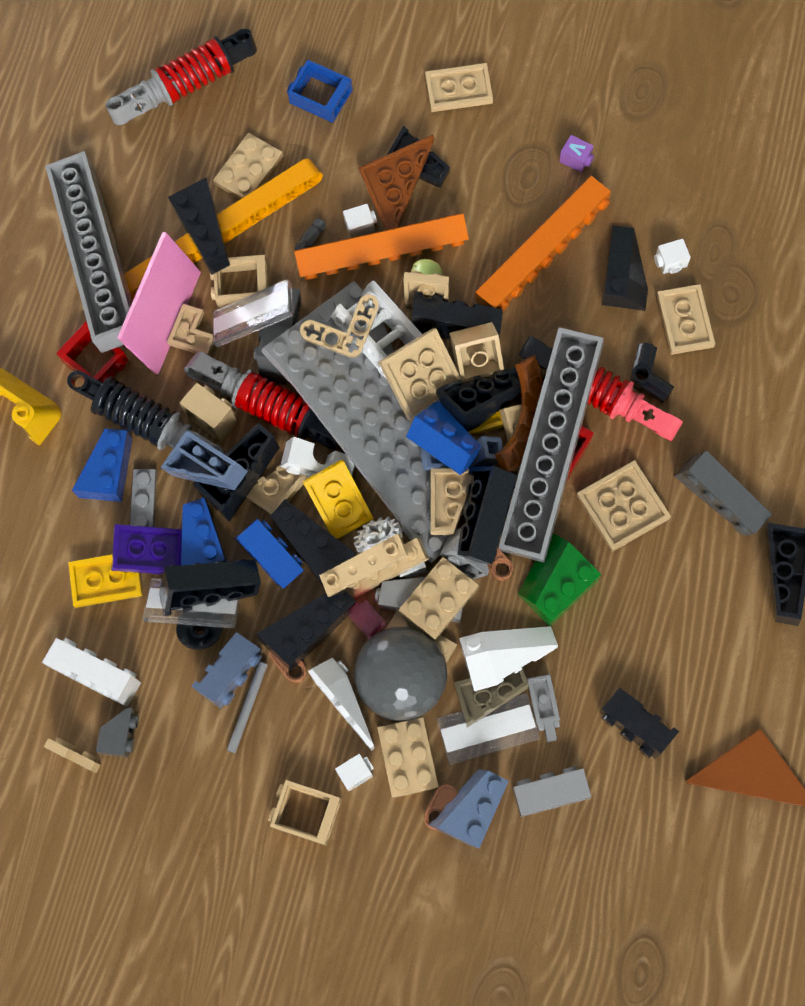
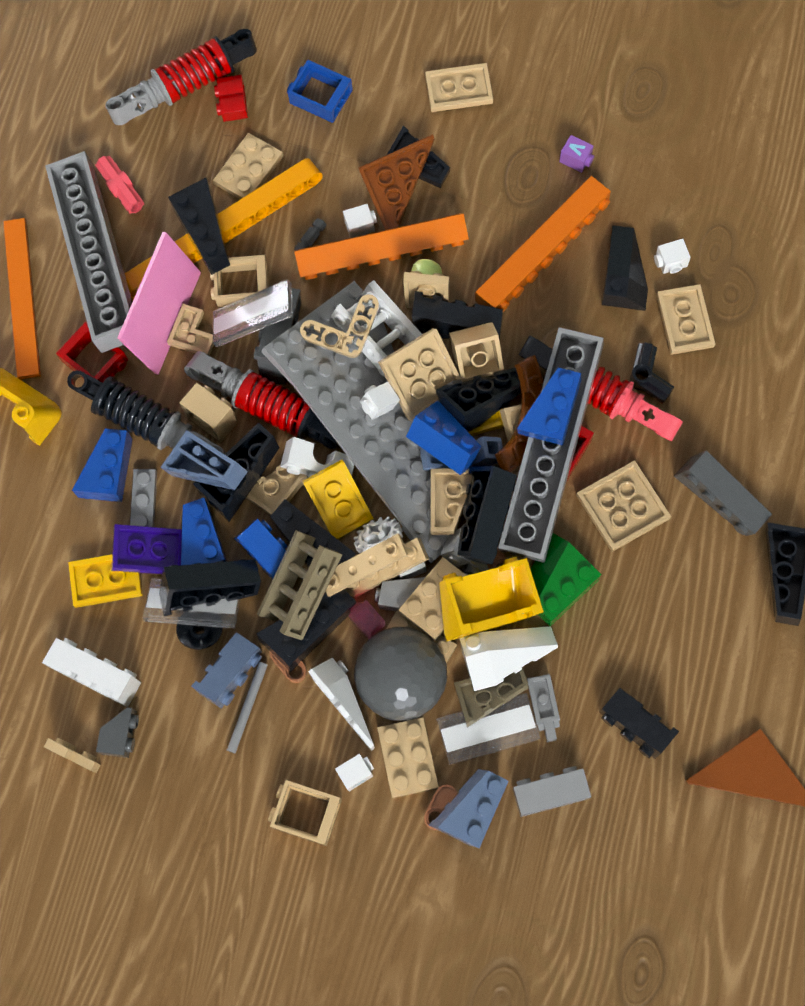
(21, 299): none -> orange tile
(119, 184): none -> coral piece
(231, 97): none -> red brick
(311, 590): none -> dark tan fence
(379, 400): none -> white brick
(488, 599): none -> yellow windscreen
(553, 408): none -> blue wedge

